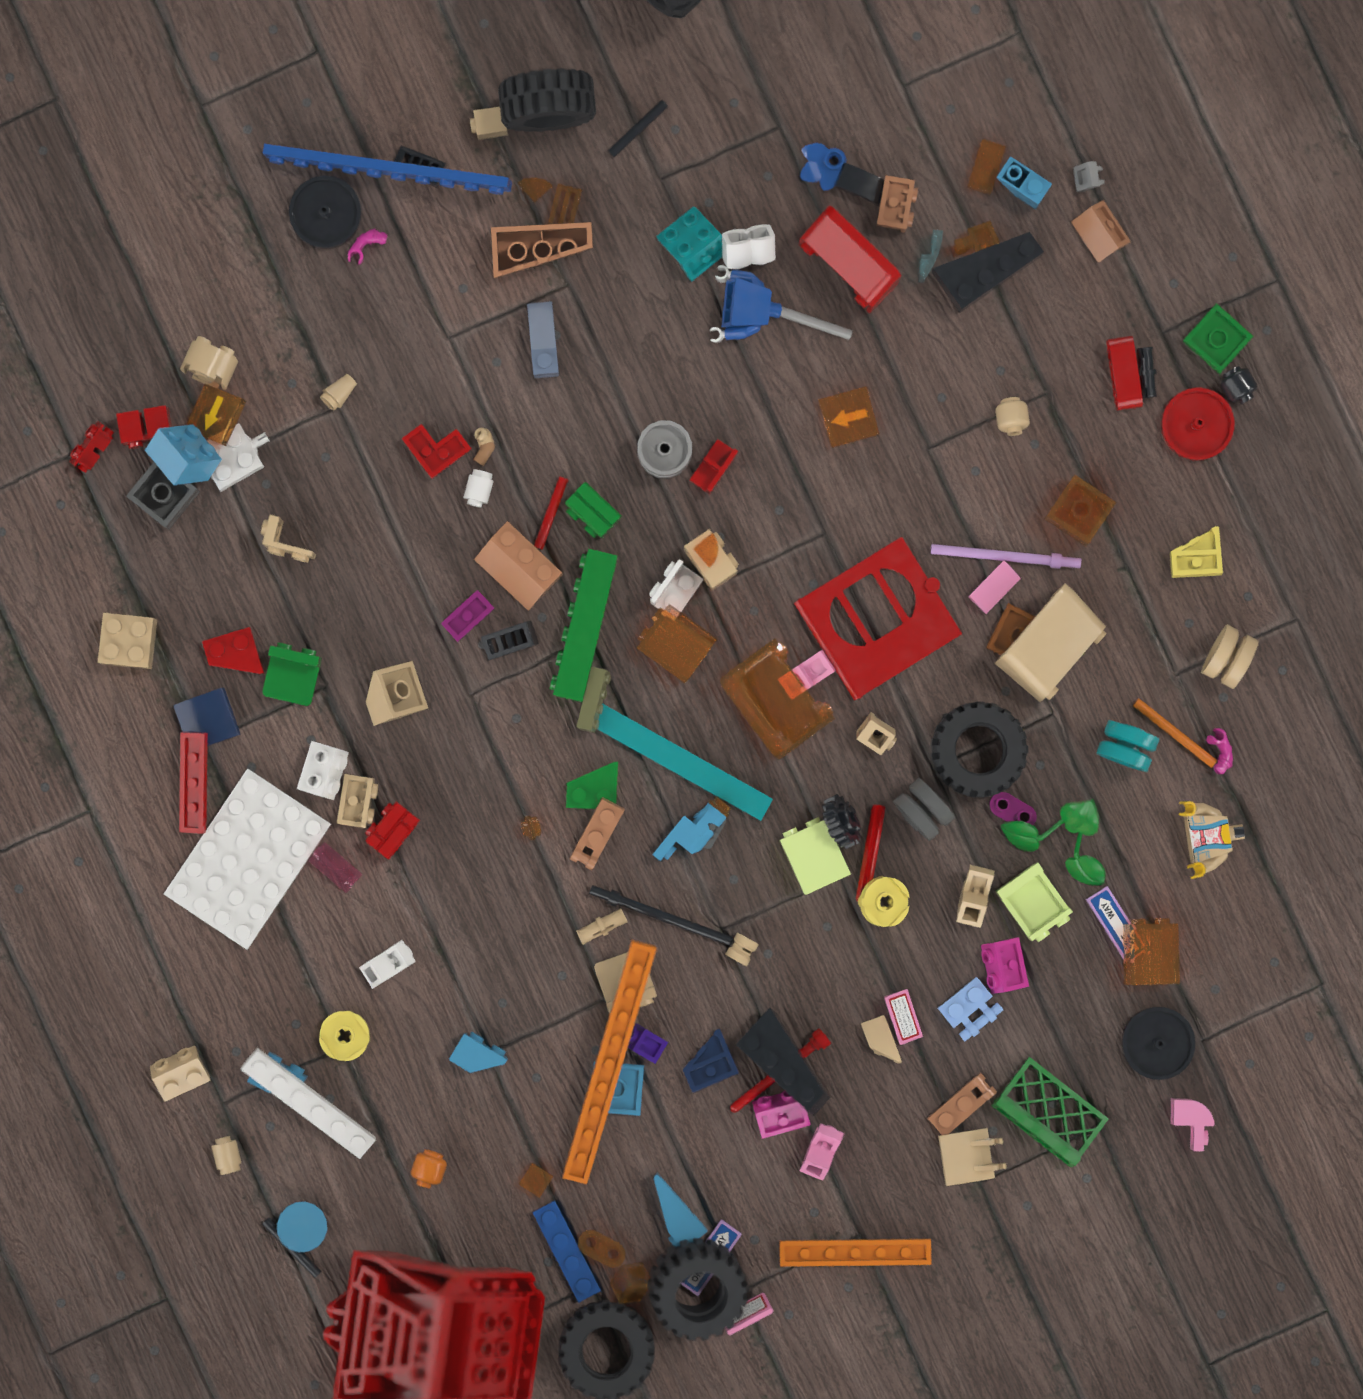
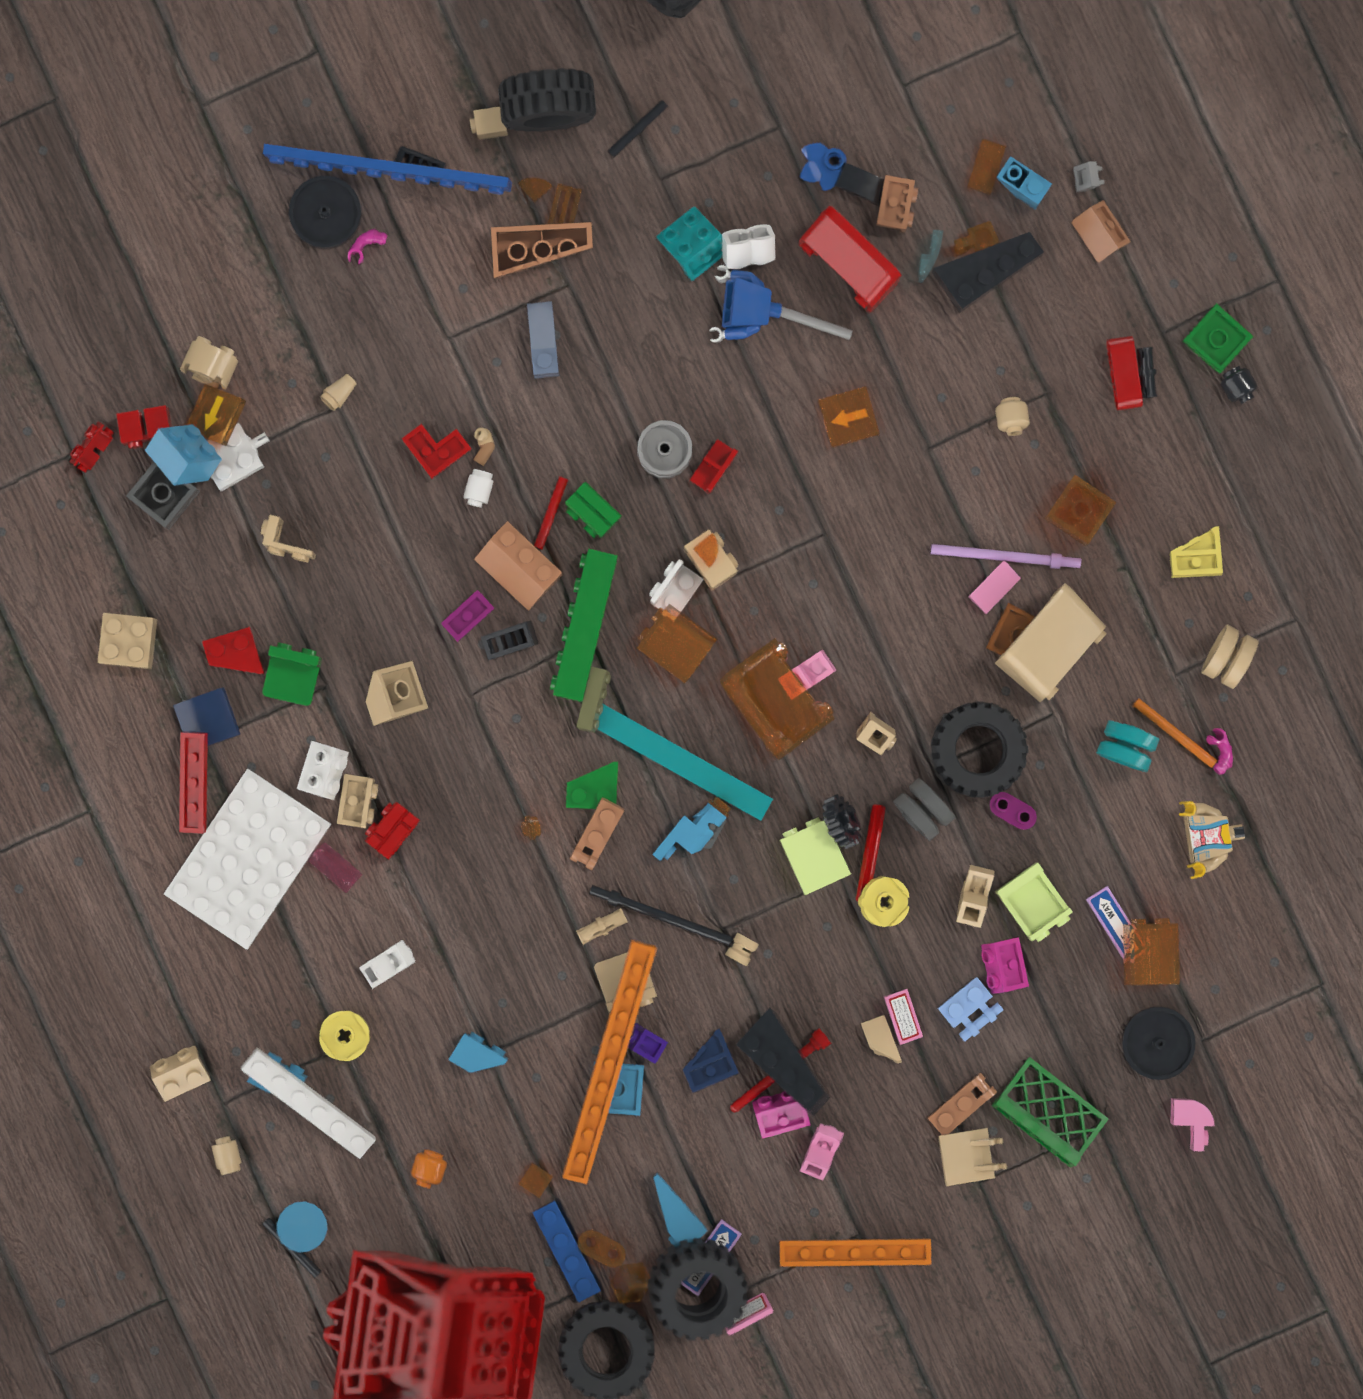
(880, 660): red door -> none
(1079, 818): green plant -> none
(1197, 424): red piece -> none

